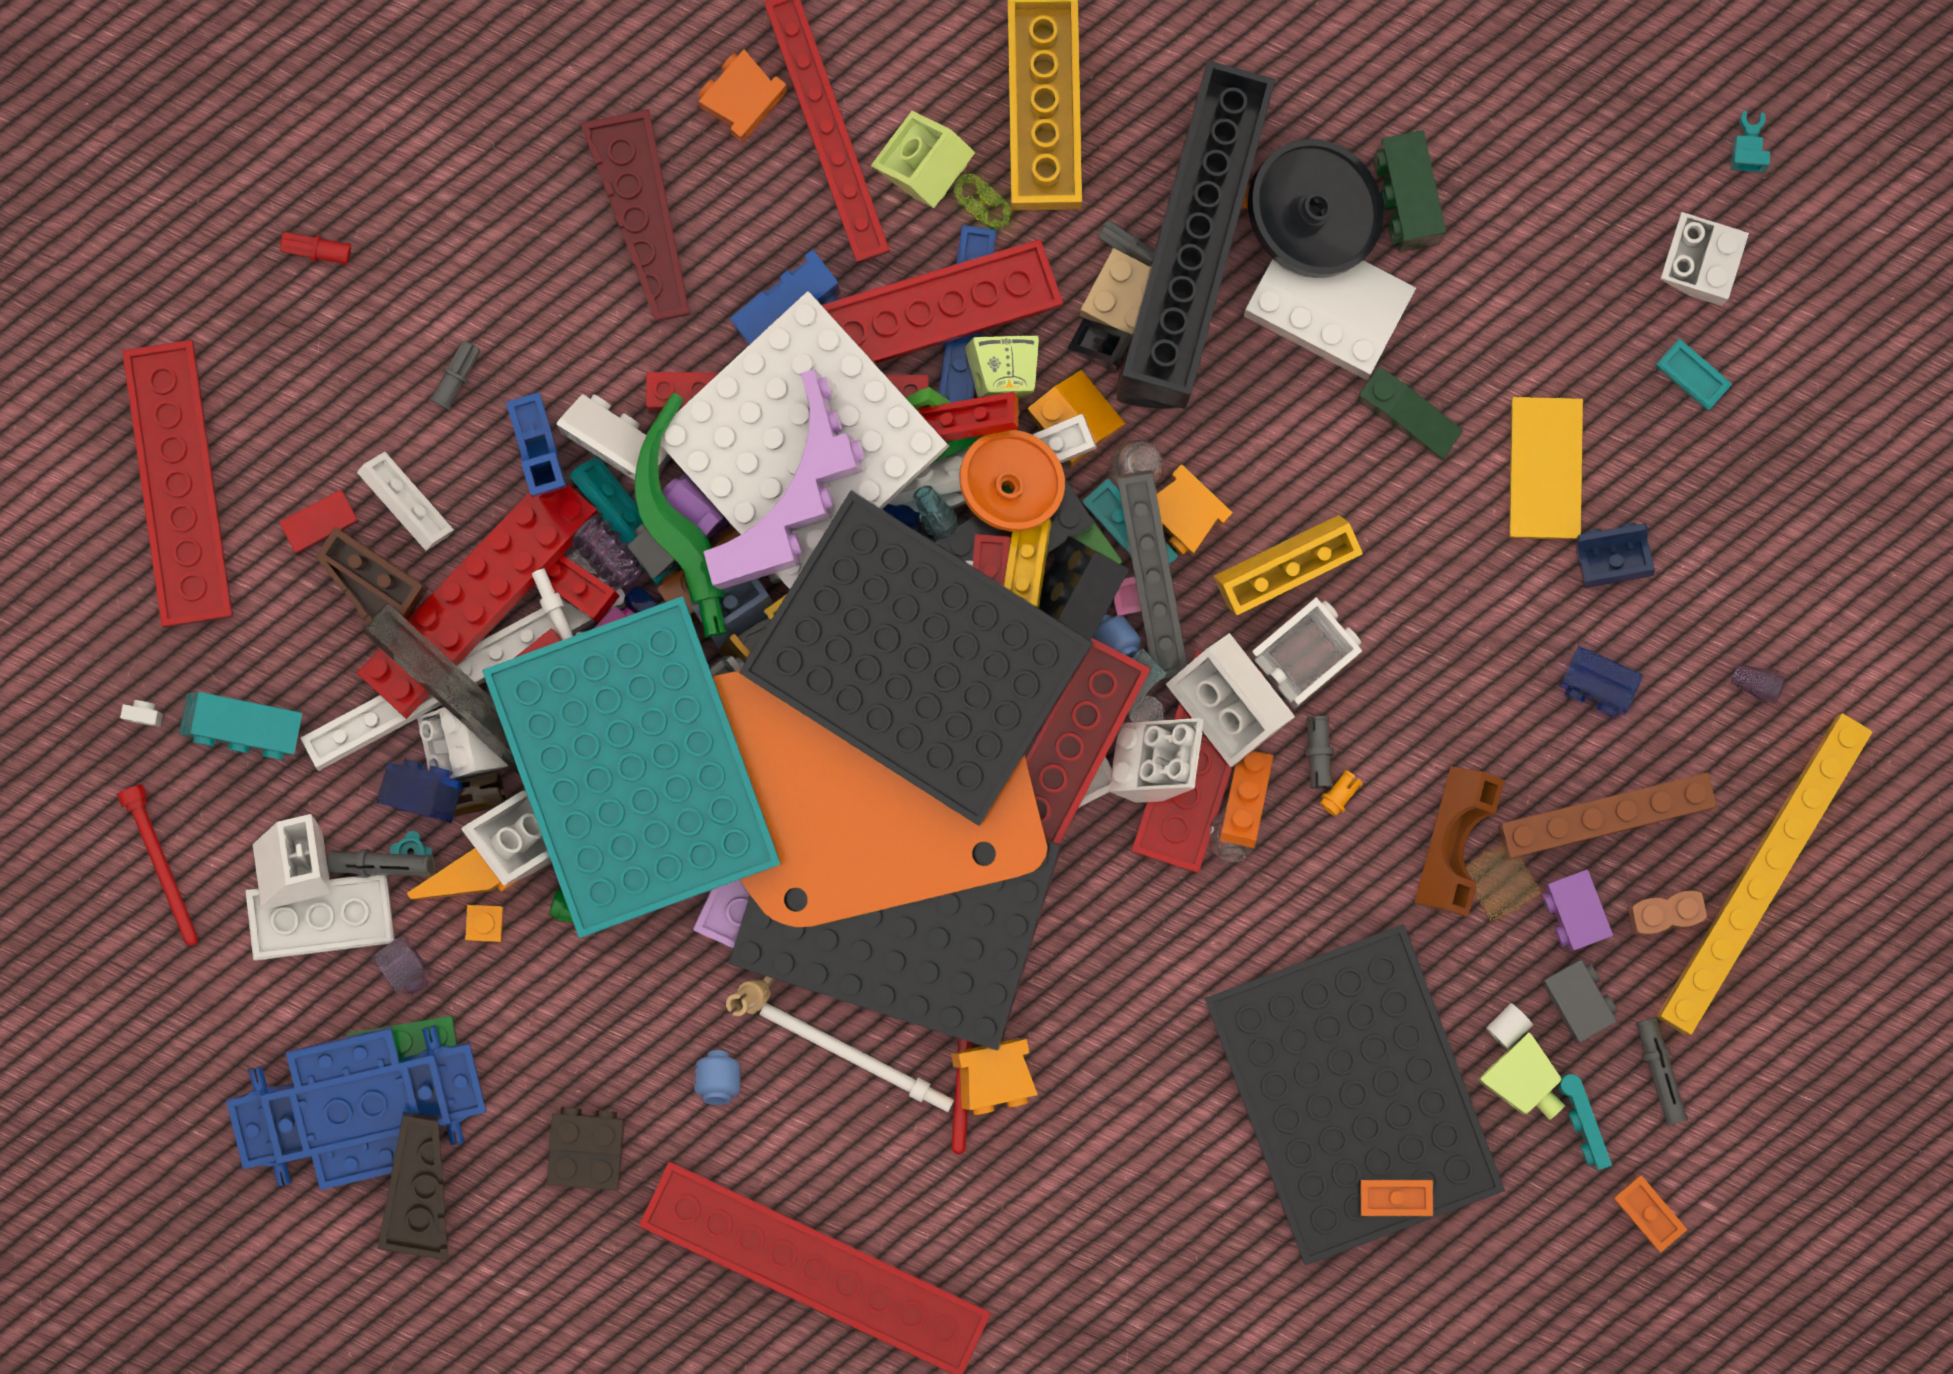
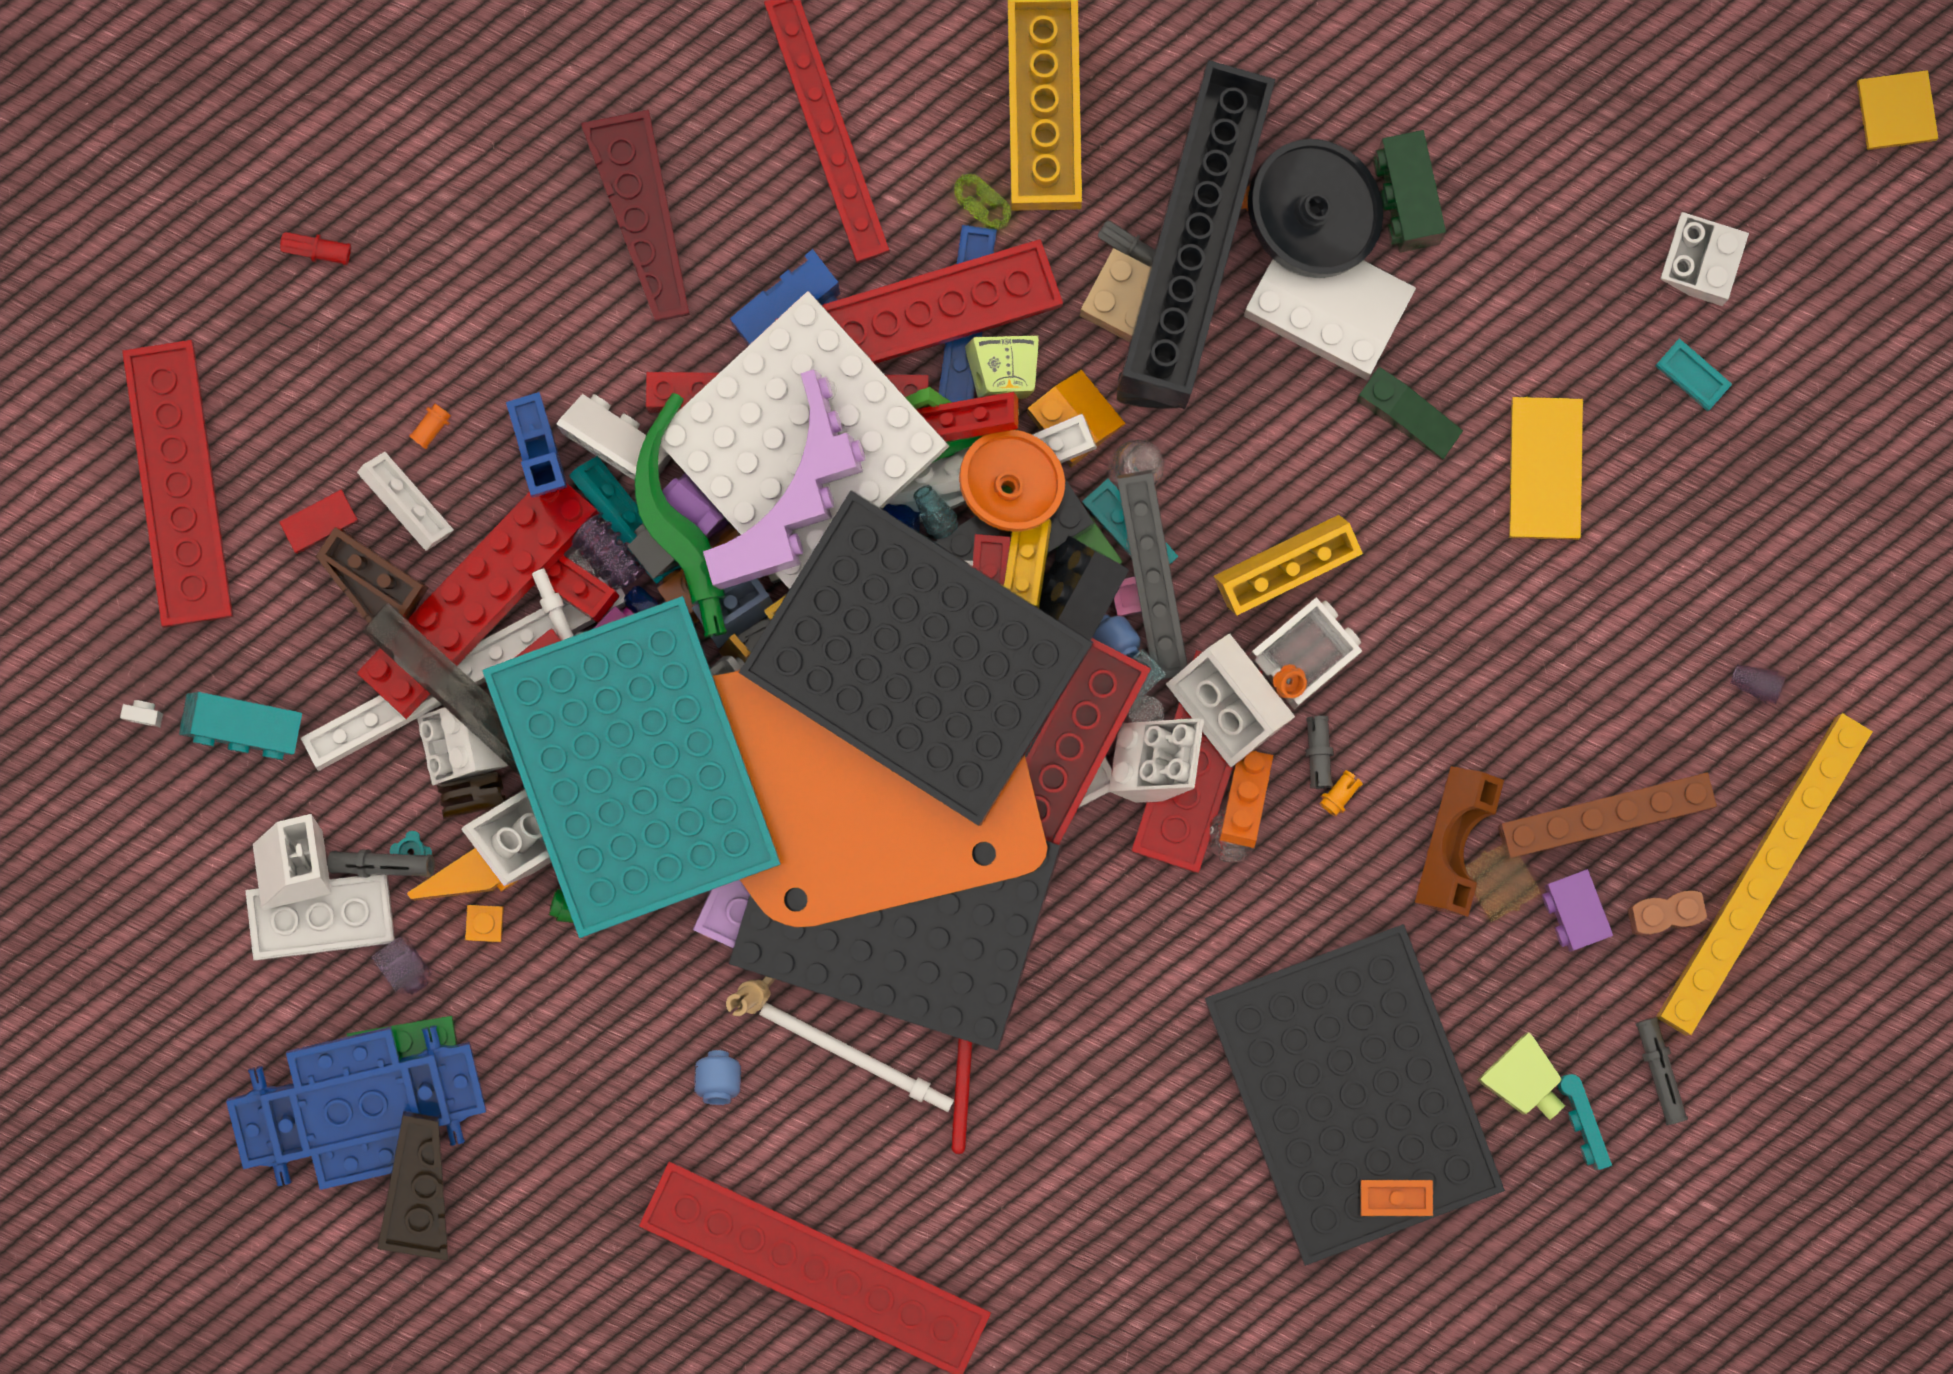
(135, 802): red piece -> none
(419, 791): clear blue brick -> none
(430, 425): none -> orange pin
(455, 375): dark grey axle -> none
(585, 1149): dark brown plate -> none
(741, 95): orange hips -> none
(923, 158): yellowish green slope -> none
(994, 1076): light orange hips -> none
(1100, 344): black slope -> none
(1189, 511): light orange hips -> none
(1295, 687): none -> orange plate
(1509, 1026): white gear -> none
(1579, 1000): dark grey brick -> none
(1600, 681): clear blue brick -> none
(1614, 555): dark blue bracket -> none
(1650, 1213): orange plate -> none
(1747, 149): teal piece -> none
(1897, 110): none -> yellow tile

